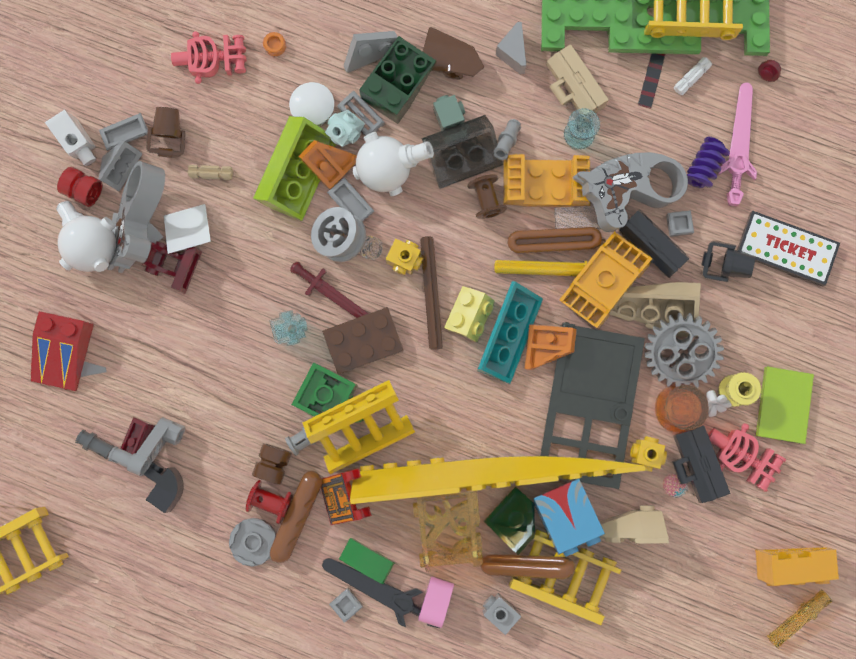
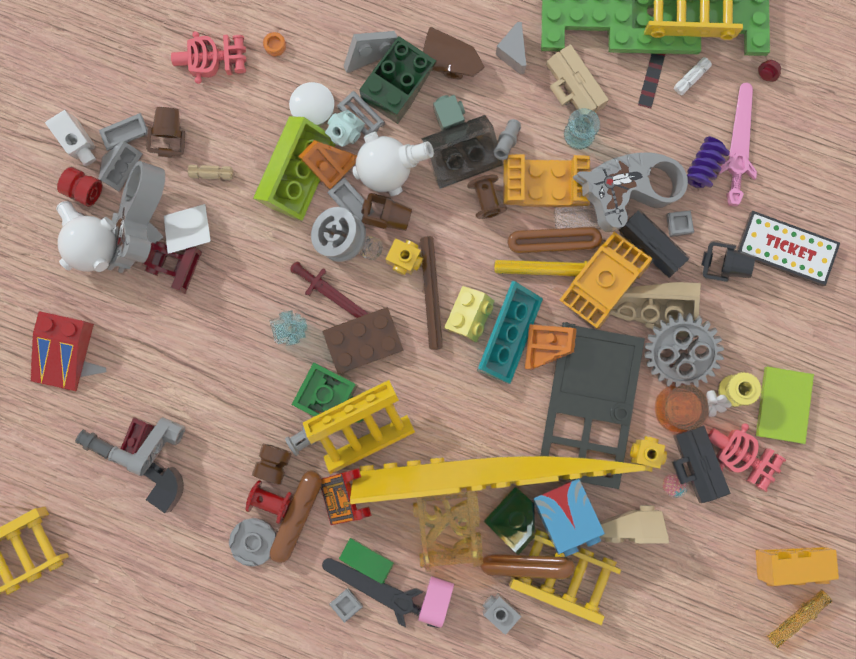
(393, 214): none -> reddish brown piece

